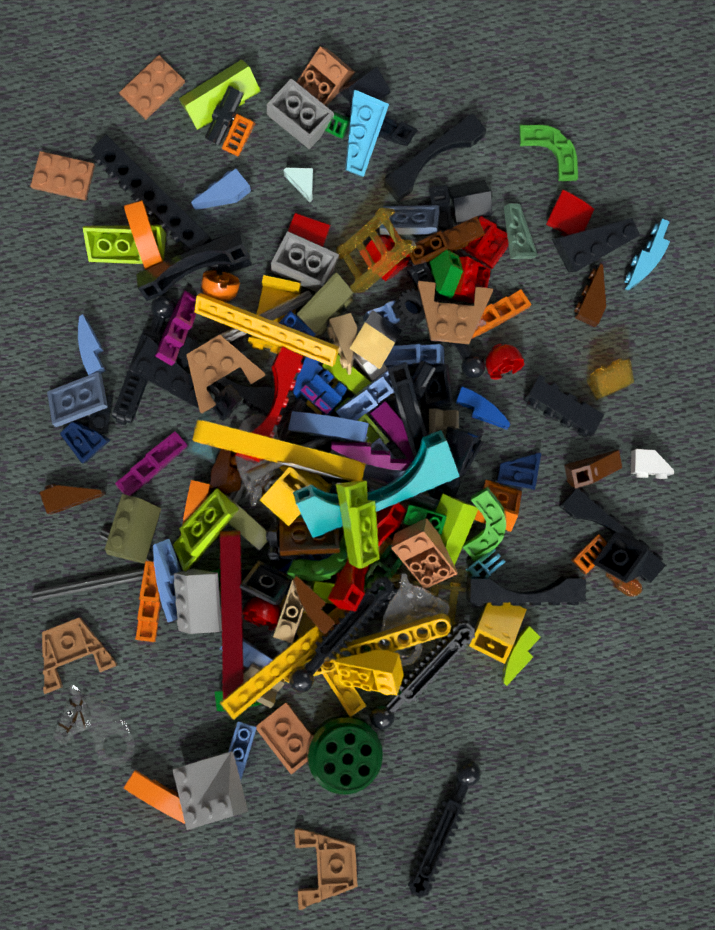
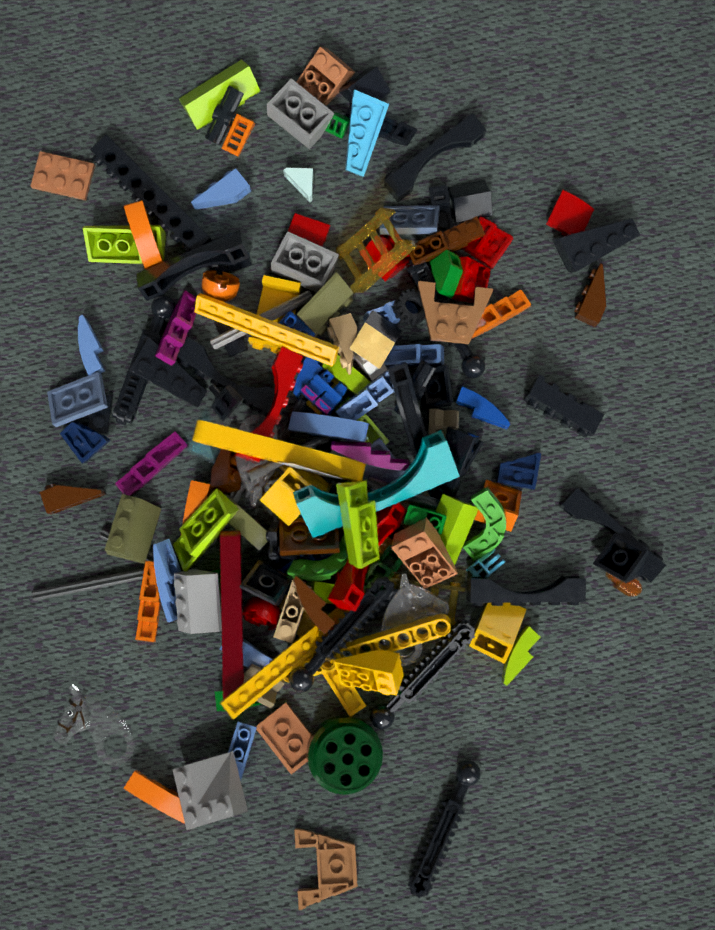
(68, 644): medium nougat wing -> none
(152, 87): nougat plate -> none
(212, 363): medium nougat wing -> none
(393, 427): magenta slope -> none
(505, 359): red cylinder -> none
(518, 233): sand green wing -> none
(556, 142): bright green plate -> none
(576, 559): orange slope -> none
(592, 469): reddish brown slope -> none
(611, 379): clear yellow slope -> none
(649, 258): medium azure slope -> none
(649, 463): white slope -> none

